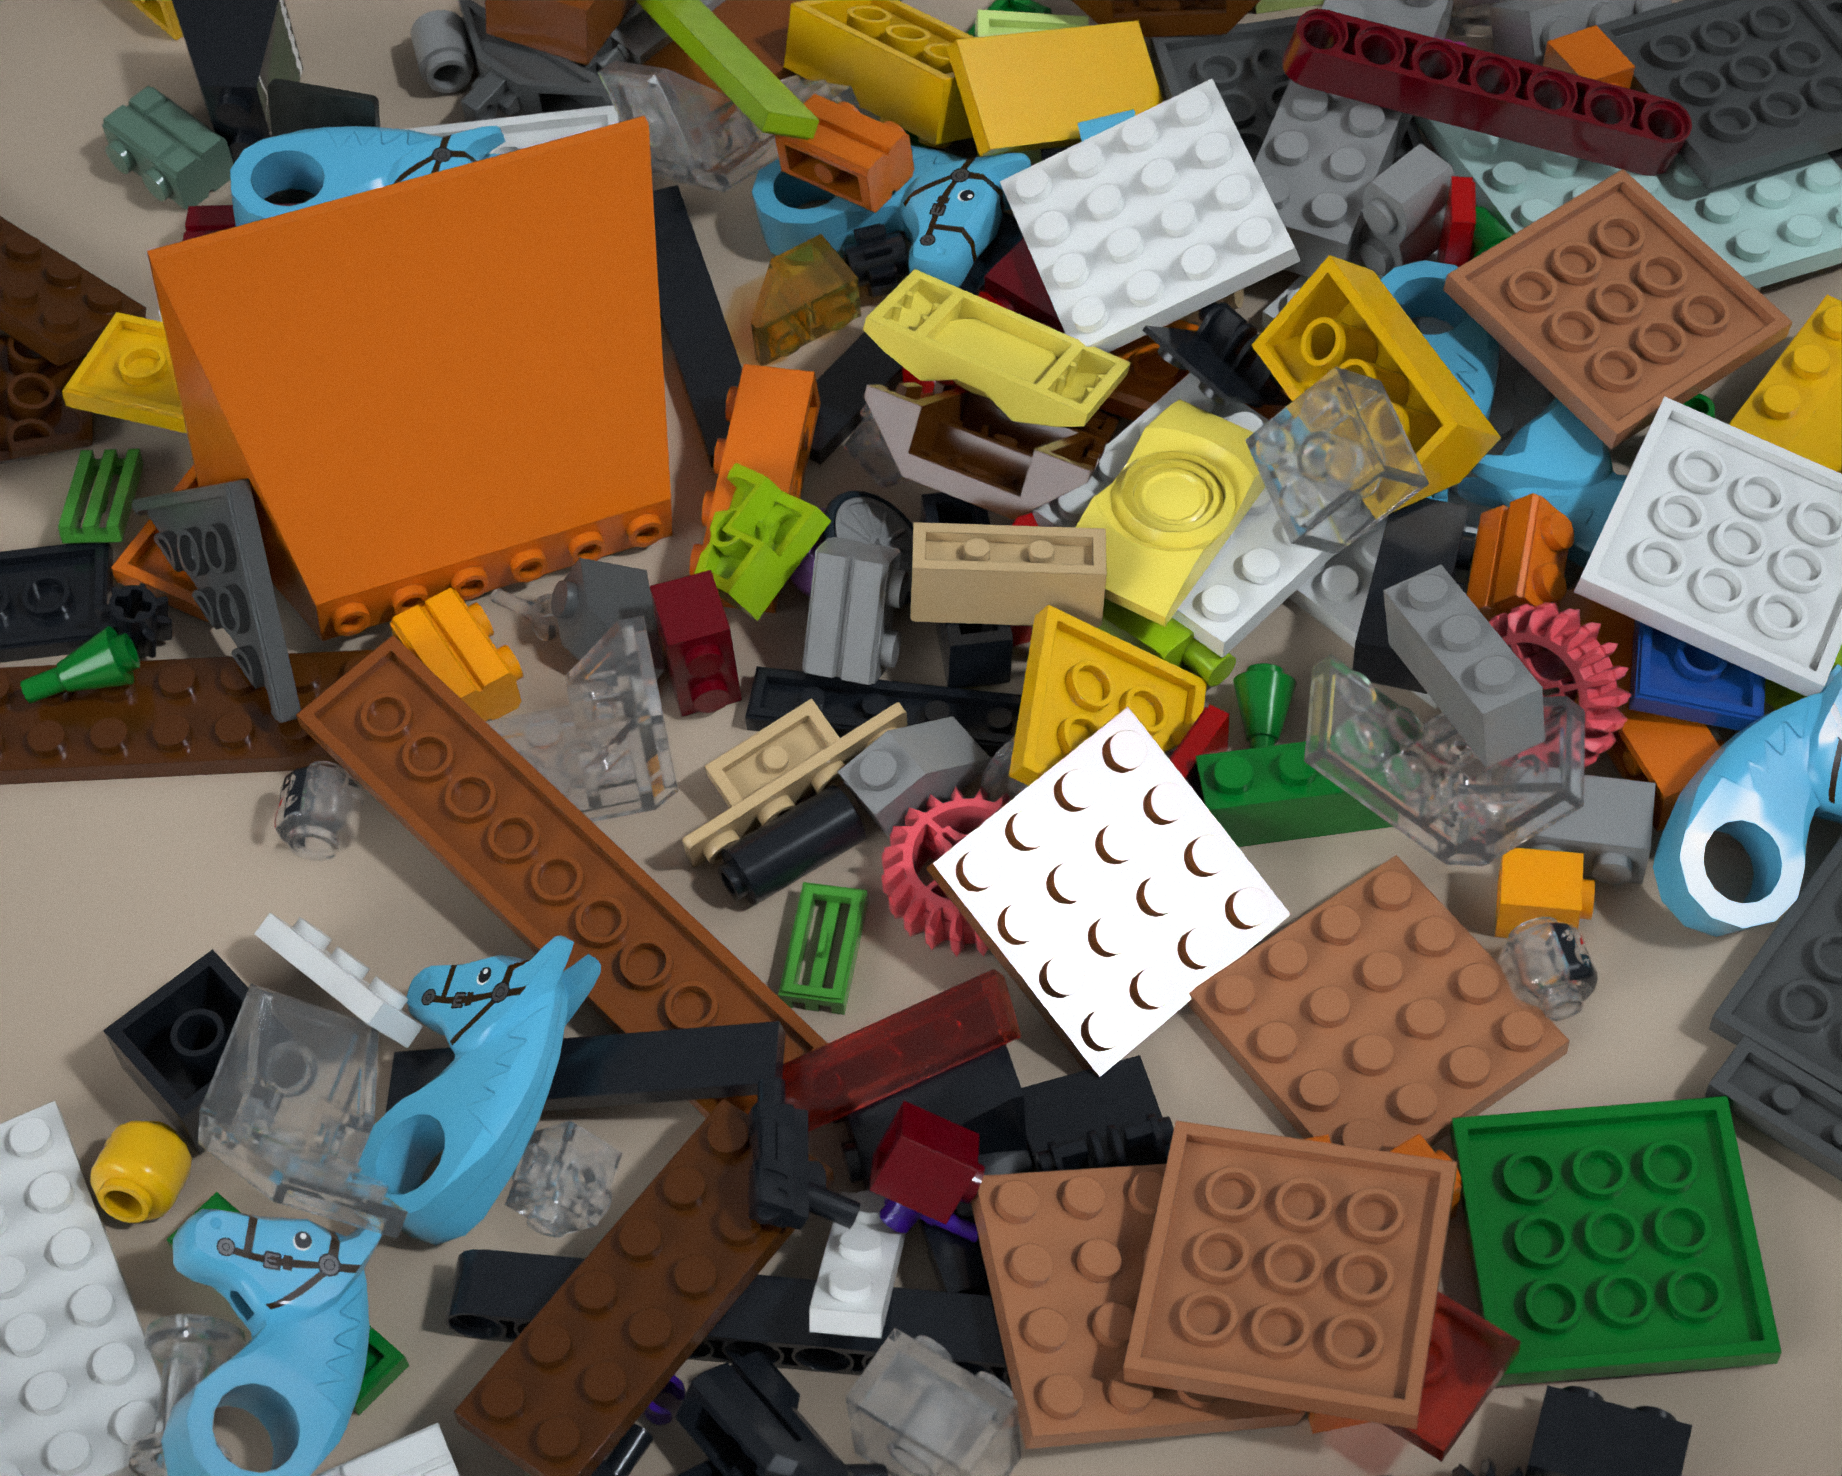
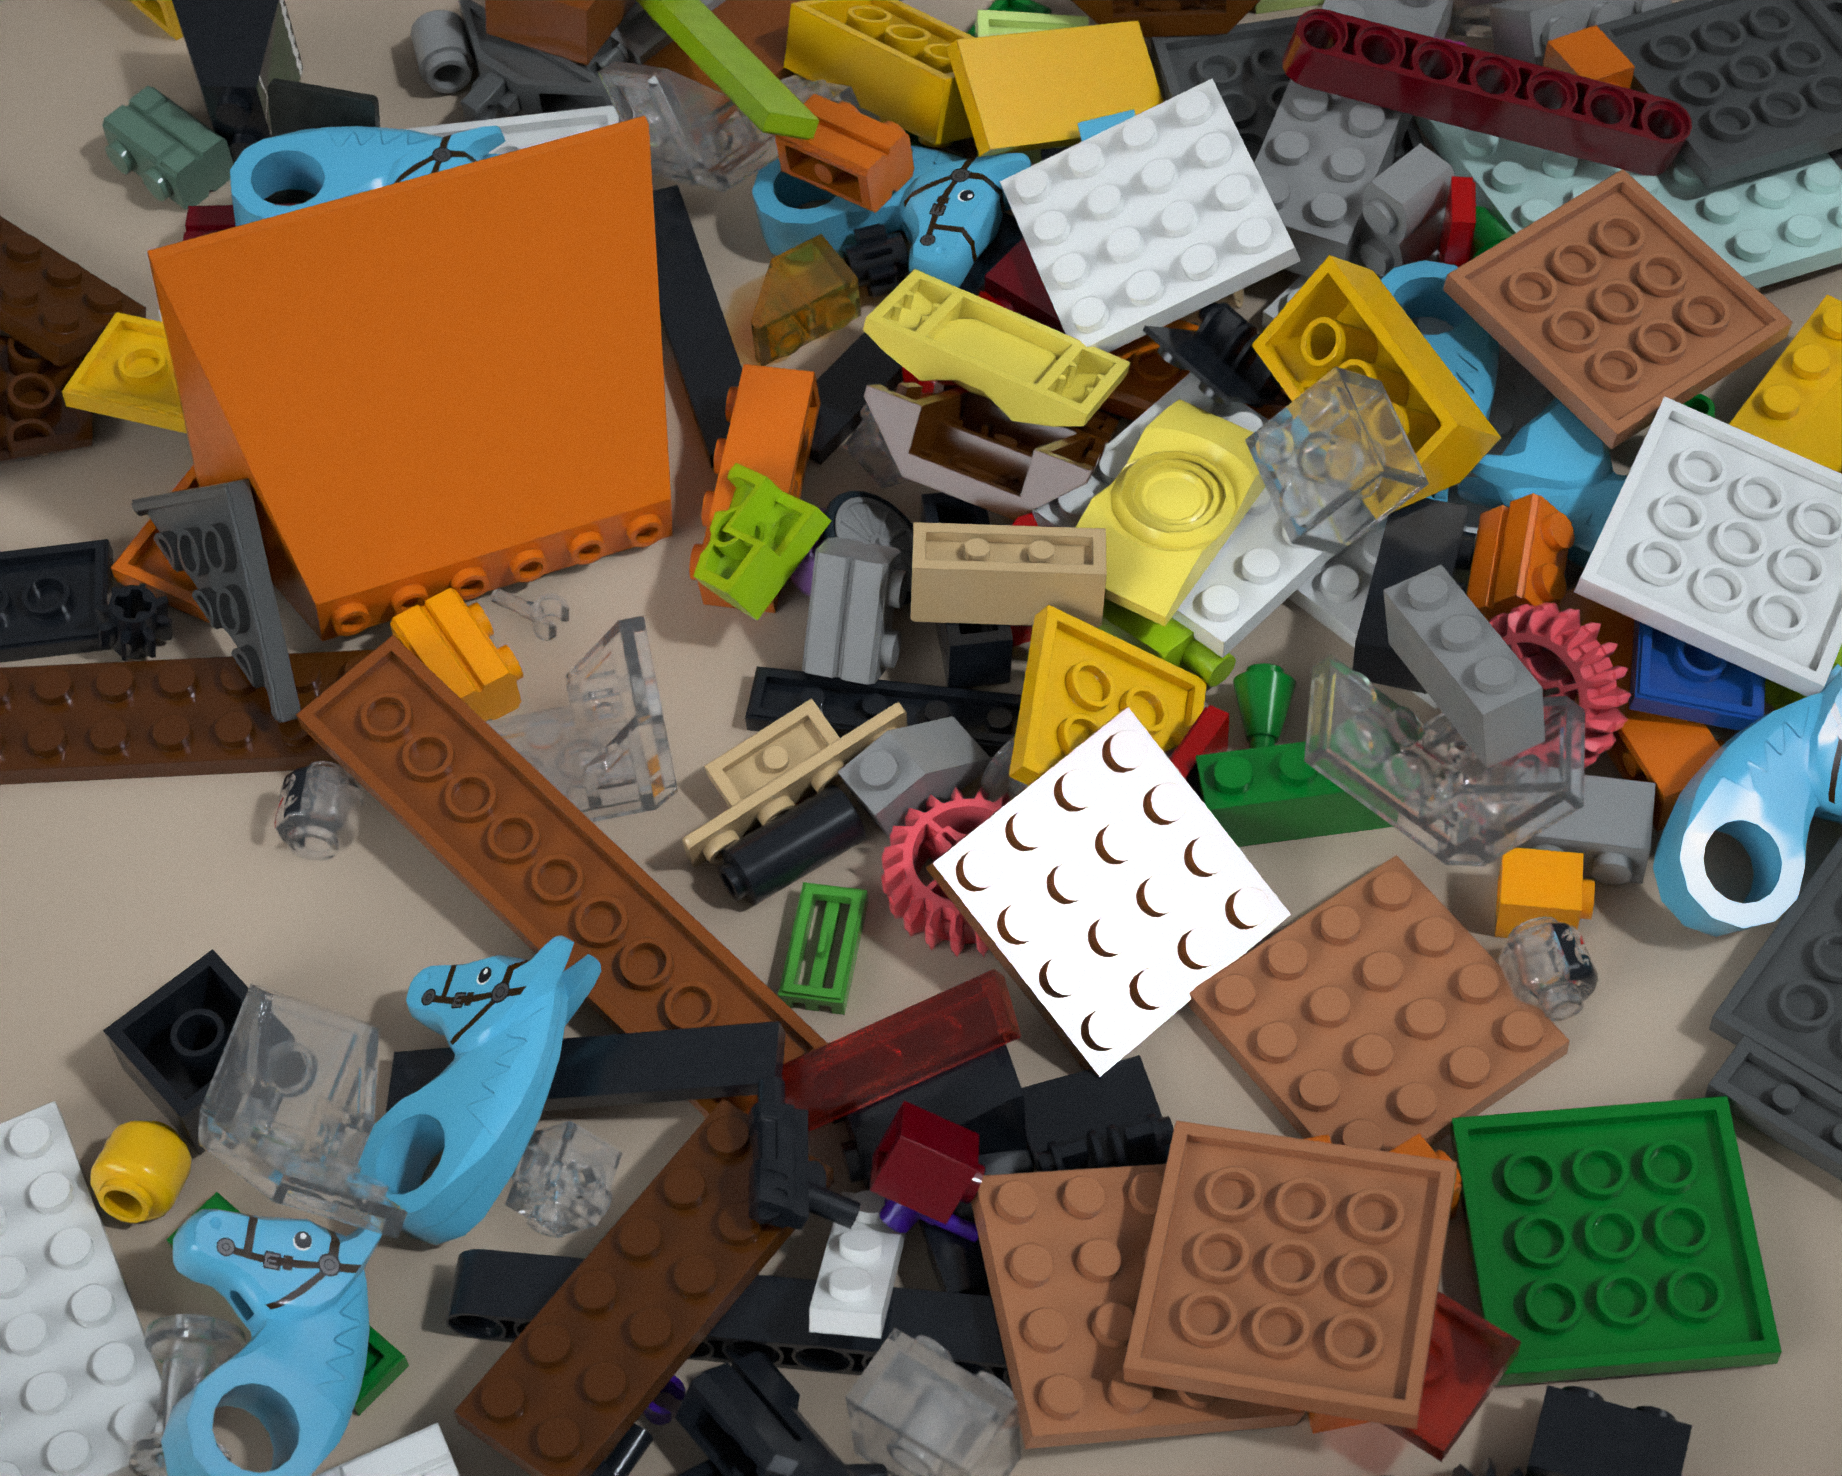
(79, 492): bright green tile -> none
(97, 664): green cone -> none
(341, 977): white plate -> none
(596, 598): dark grey slope -> none
(696, 643): dark red brick -> none

